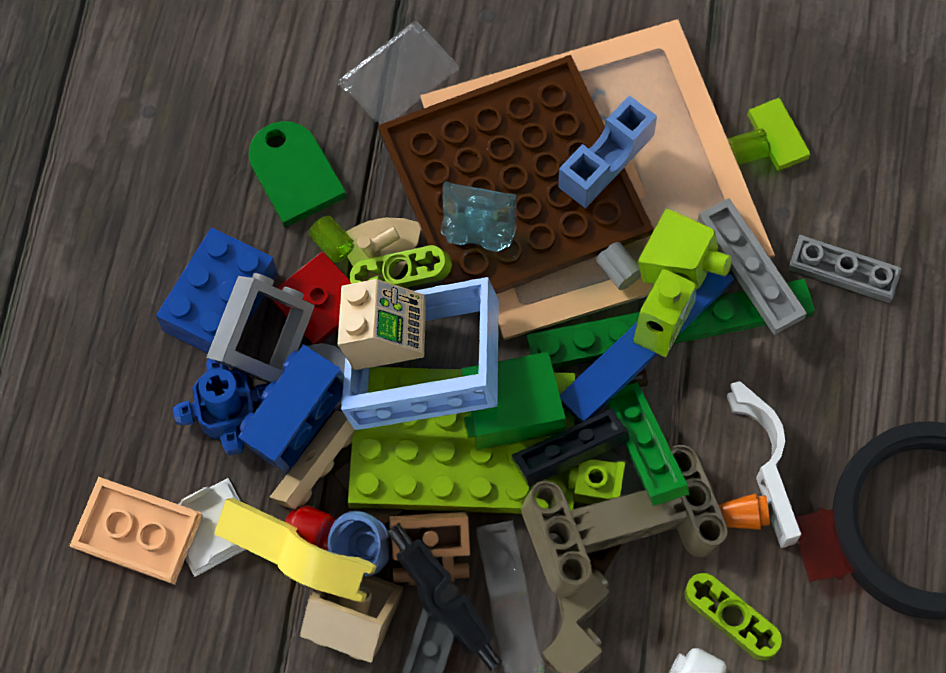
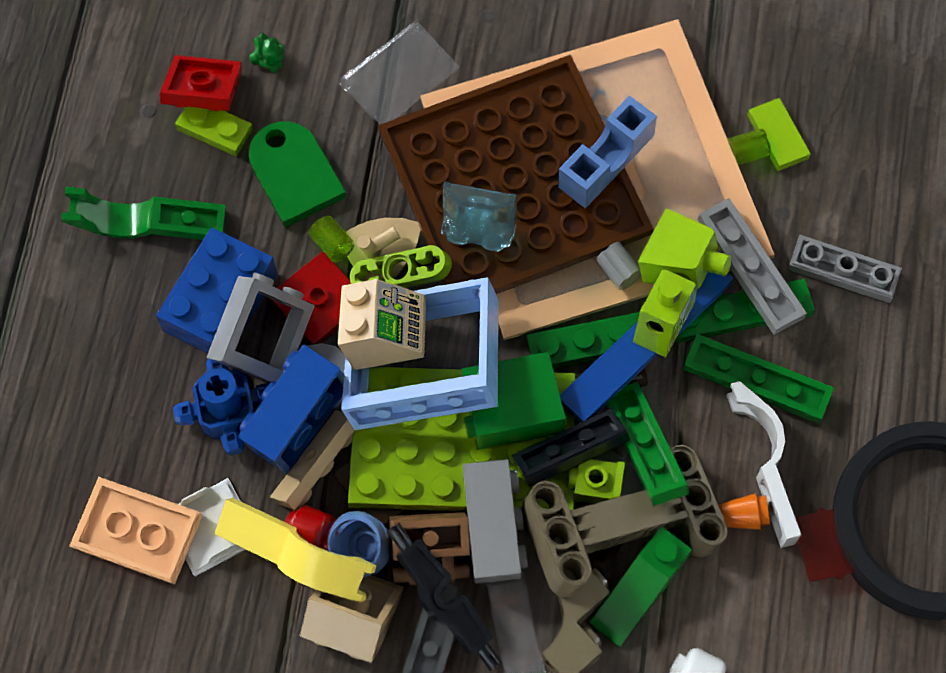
(136, 220): none -> green piece
(201, 83): none -> red plate
(215, 128): none -> lime plate
(267, 53): none -> green plant
(494, 521): none -> light grey brick
(641, 586): none -> green slope
(731, 599): lime beam -> none
(767, 380): none -> green plate

